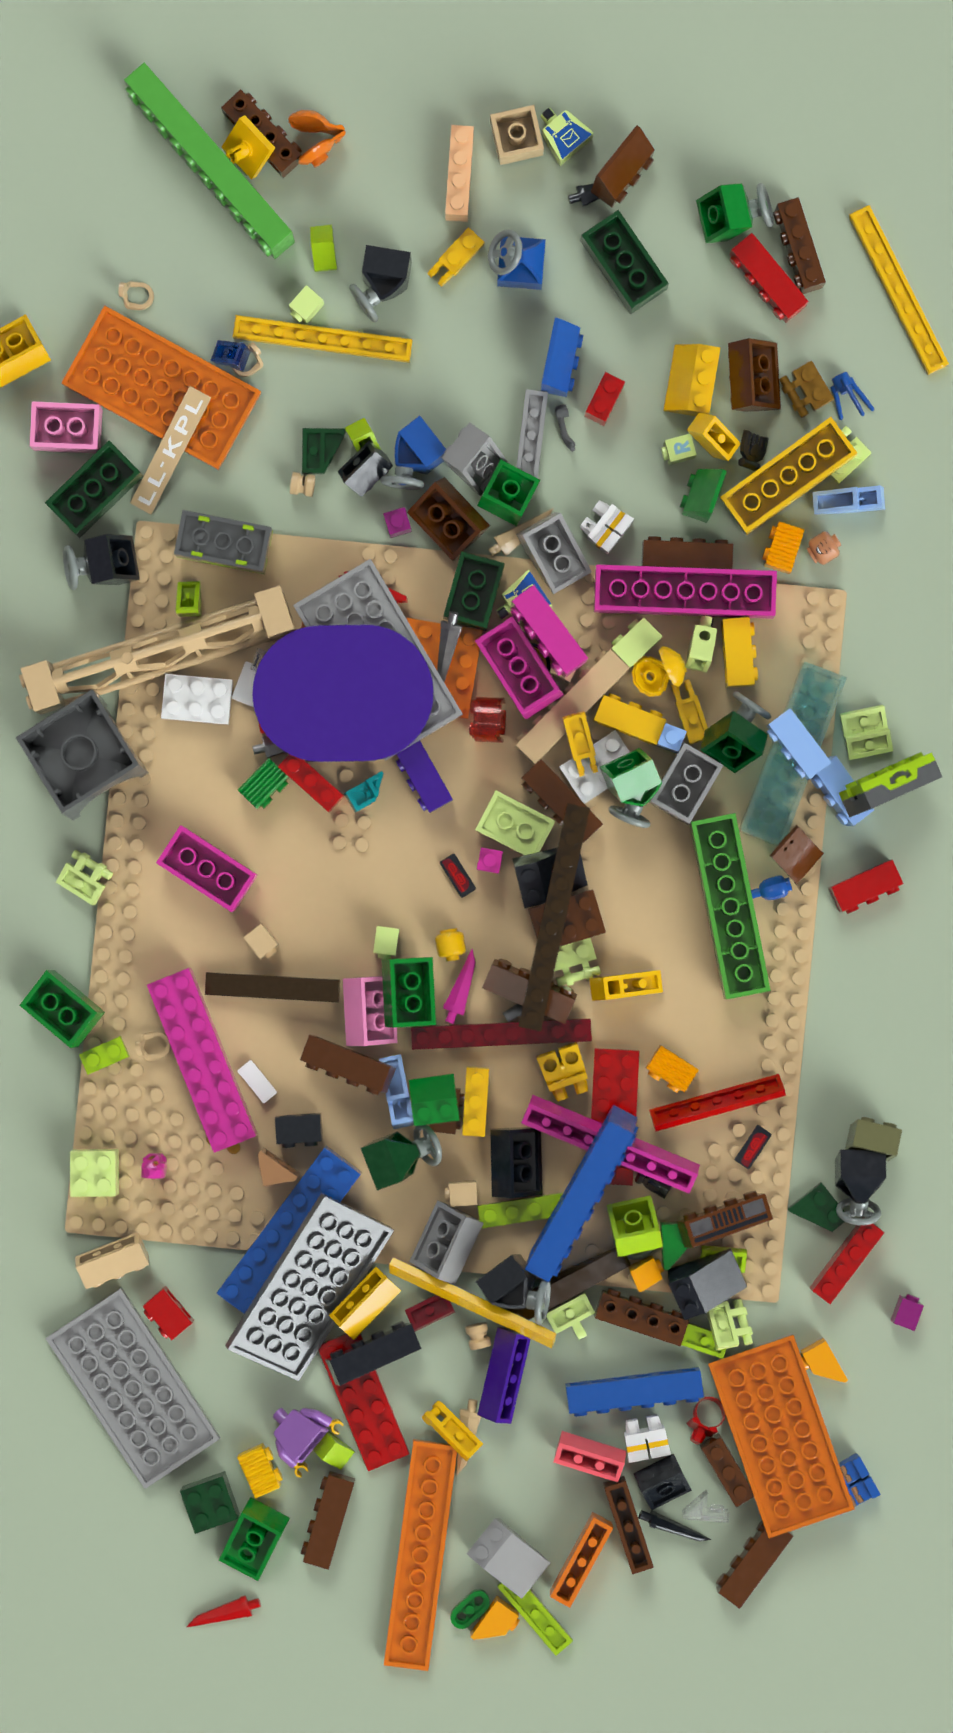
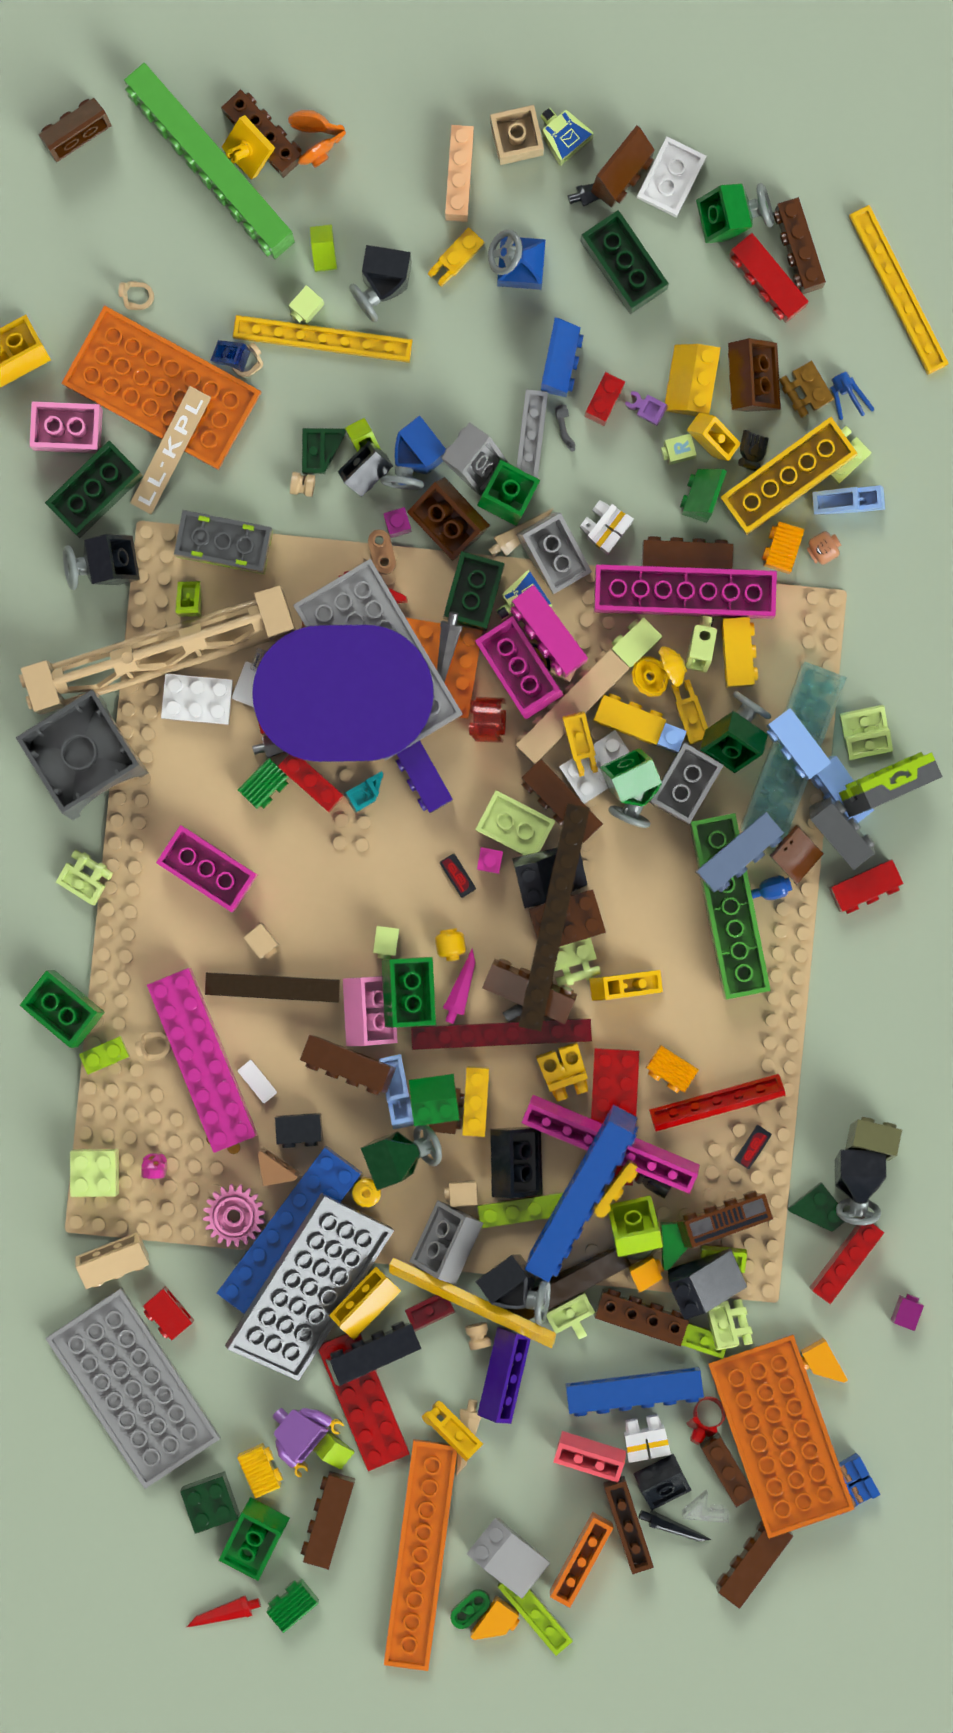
(75, 129): none -> reddish brown slope
(220, 1219): none -> bright pink gear
(292, 1605): none -> green brick
(365, 1192): none -> yellow head
(382, 551): none -> medium nougat plate
(615, 1189): none -> yellow hinge
(649, 409): none -> medium lavender plate
(671, 177): none -> white plate
(739, 852): none -> sand blue brick
(842, 831): none -> dark grey slope

